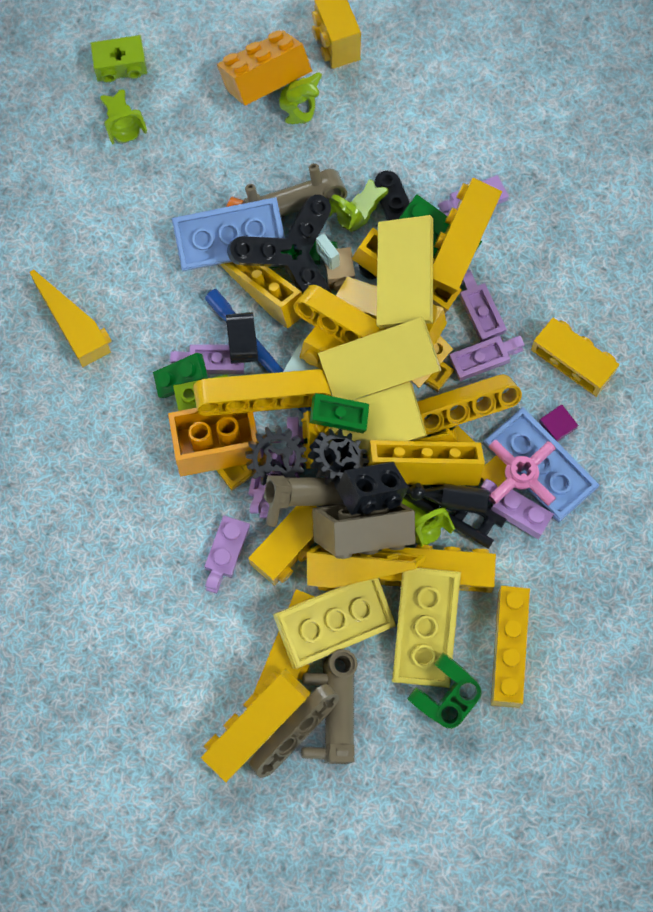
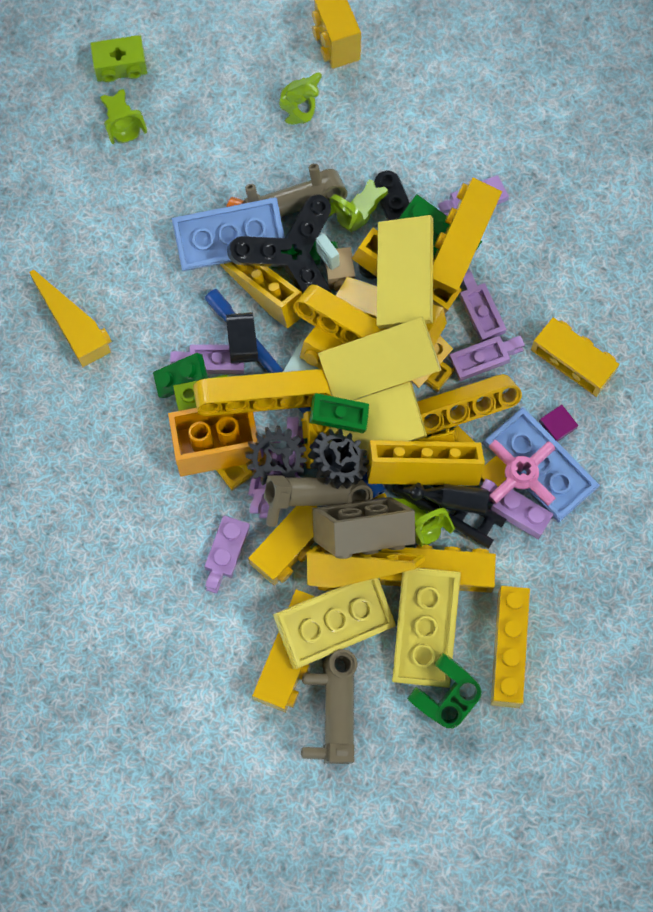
(255, 725): yellow brick -> none
(264, 67): light orange brick -> none
(294, 731): dark tan beam -> none
(372, 488): black brick -> none

